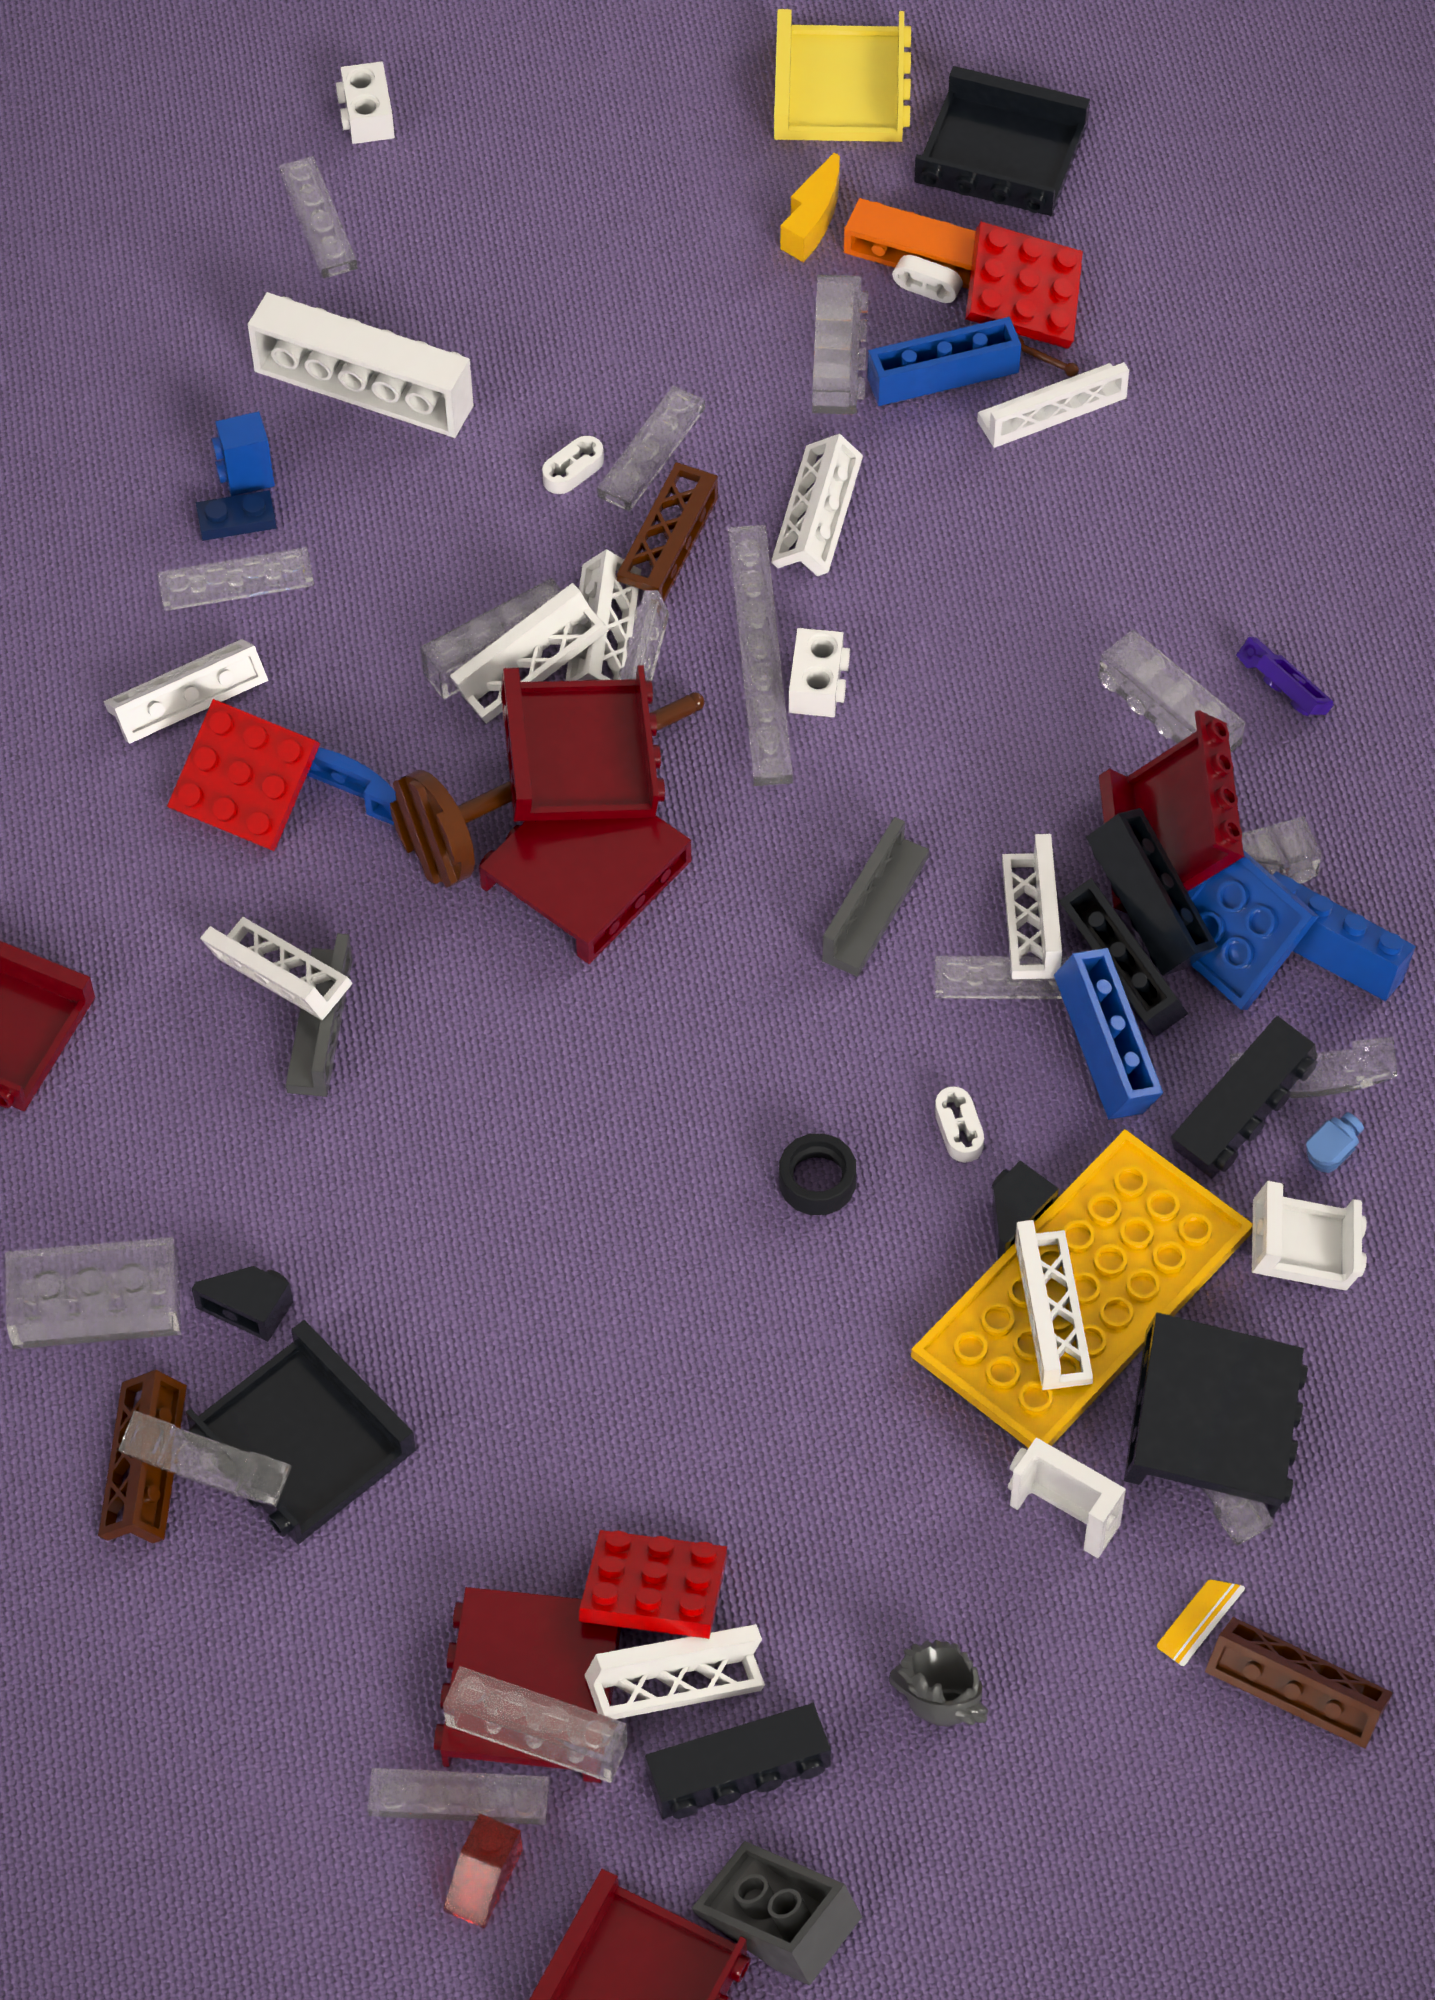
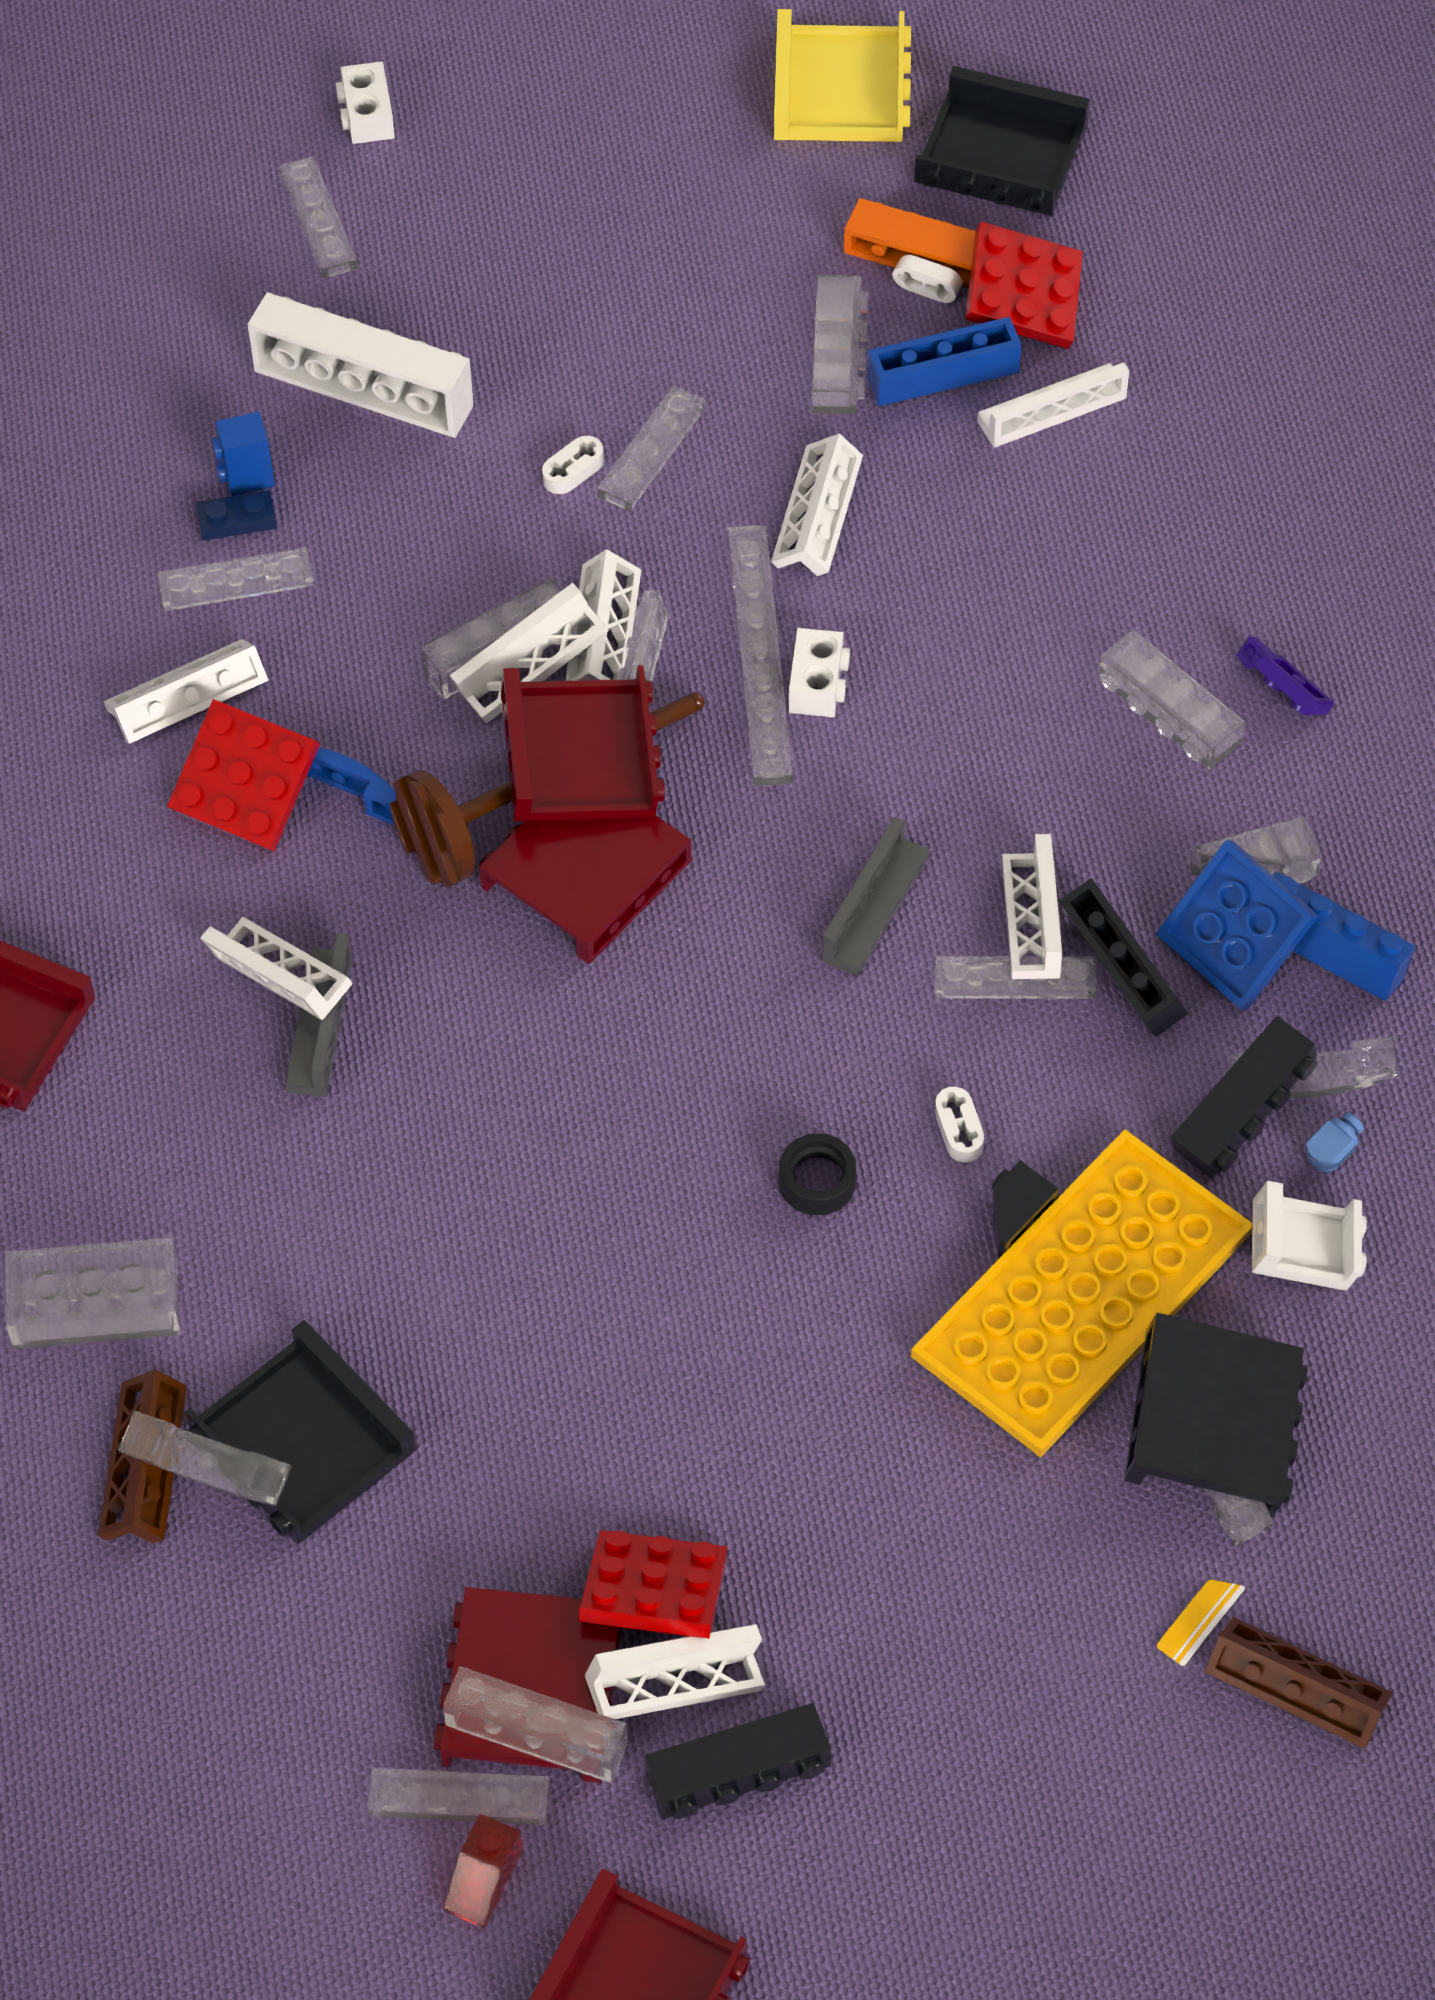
(246, 1299): black slope -> none
(684, 533): reddish brown fence -> none
(782, 1909): dark grey slope -> none
(811, 210): yellow slope -> none
(940, 1684): dark grey hair -> none
(1039, 1307): white fence -> none
(1070, 369): reddish brown hinge -> none
(1070, 1488): white panel -> none
(1108, 1033): blue brick -> none
(1151, 891): black brick -> none
(1186, 800): dark red panel -> none

